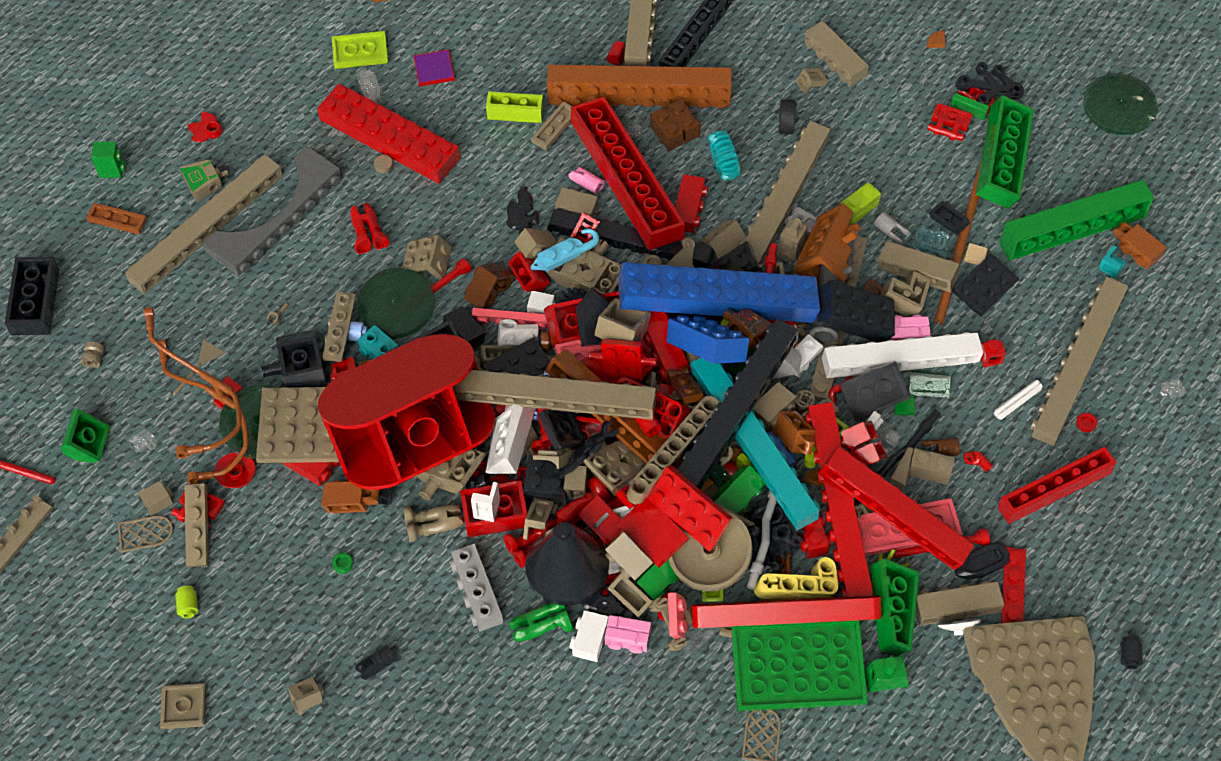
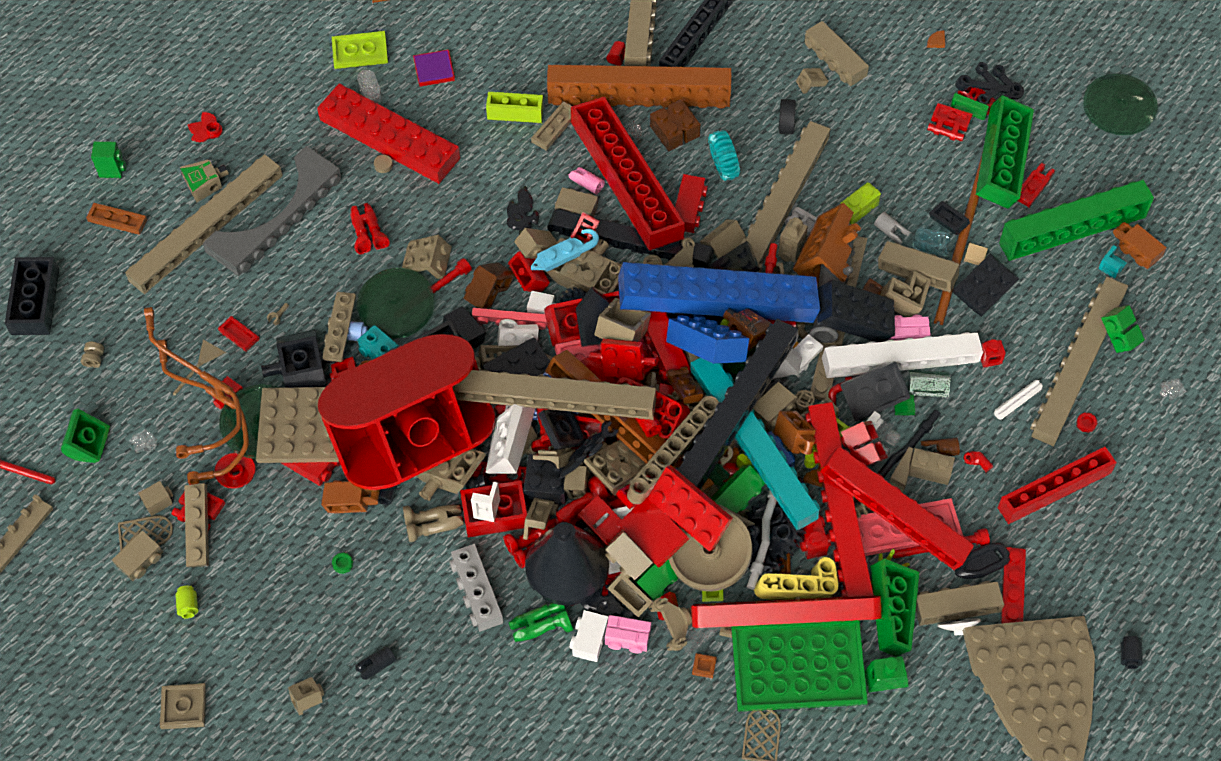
(138, 556): none -> dark tan brick
(238, 333): none -> red tile
(545, 341): dark orange tile -> none
(677, 621): coral plate -> none
(704, 665): none -> dark orange tile
(1035, 185): none -> red hinge
(1116, 326): none -> green piece

